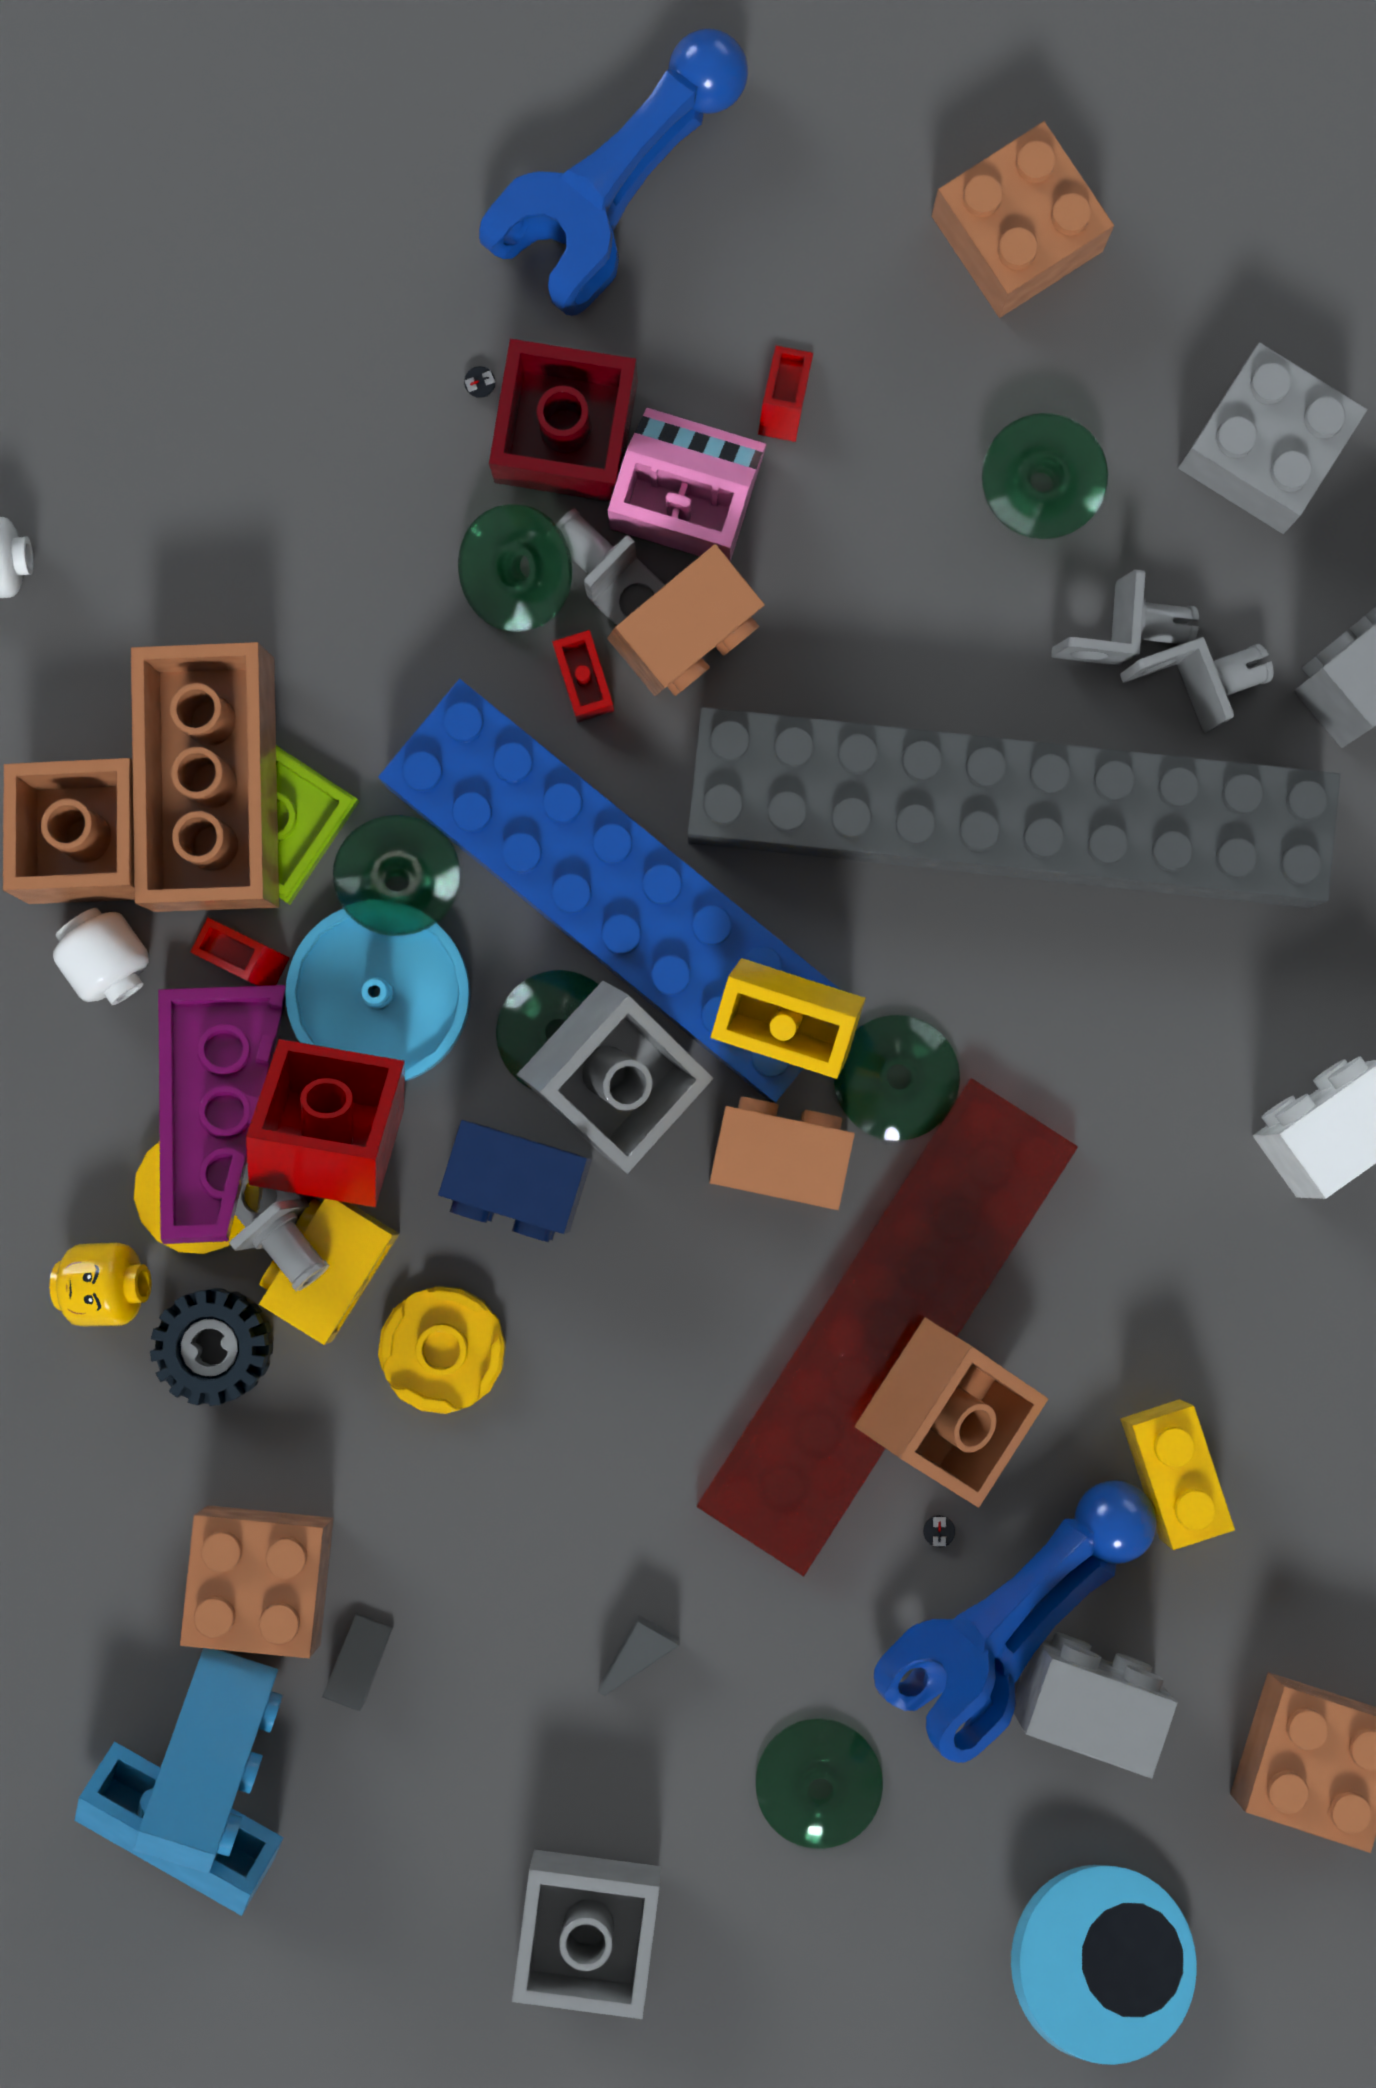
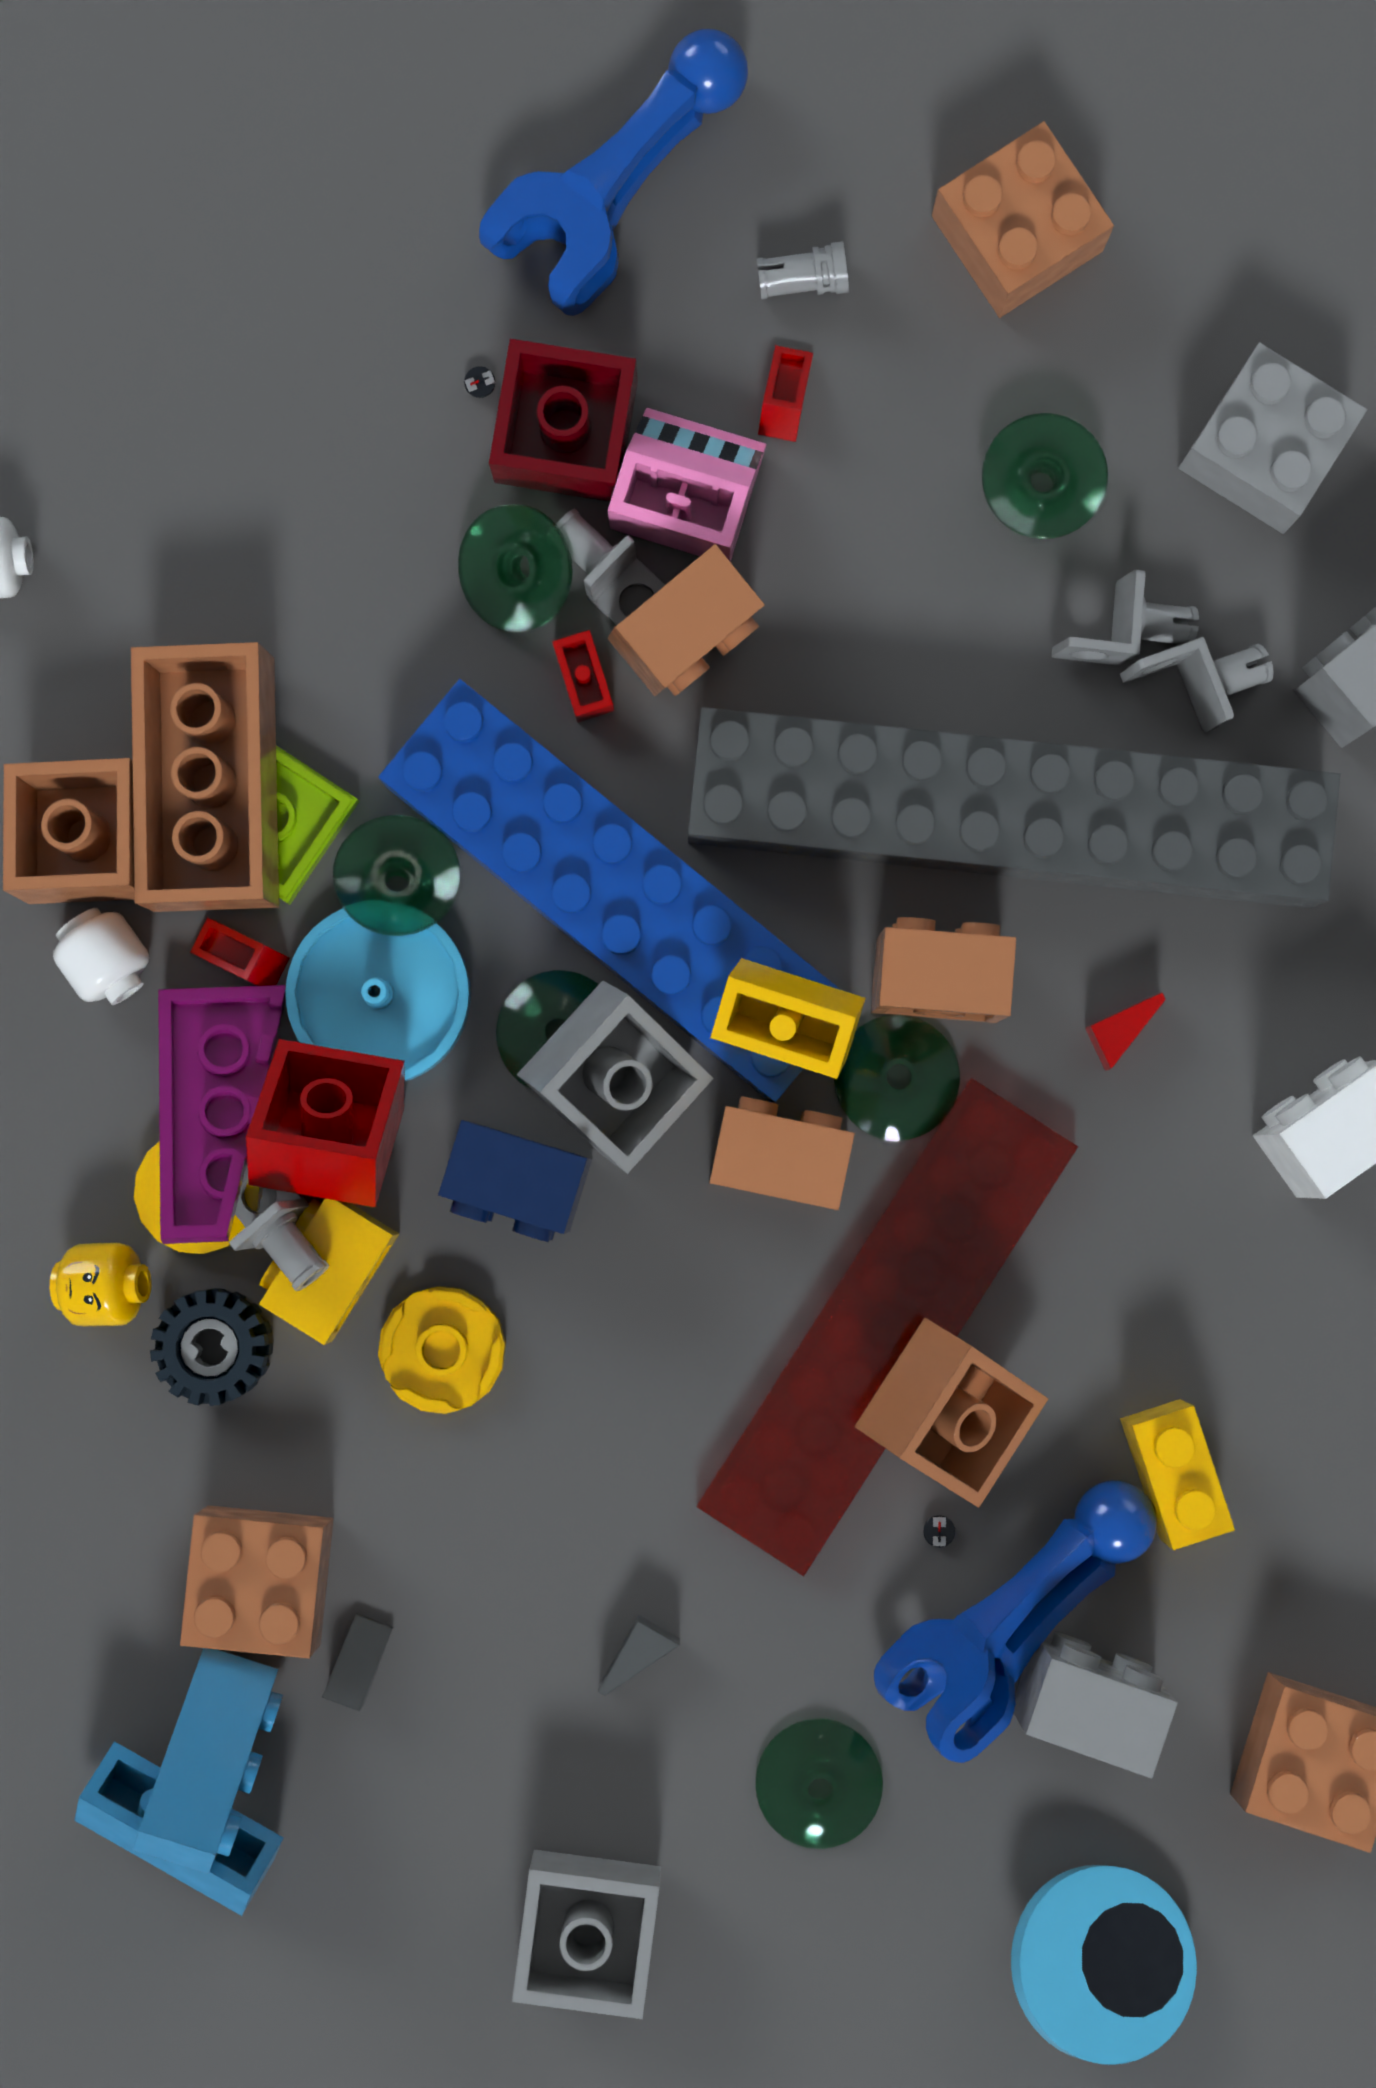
(819, 270): none -> light grey pin
(943, 973): none -> nougat brick
(1117, 1032): none -> red piece

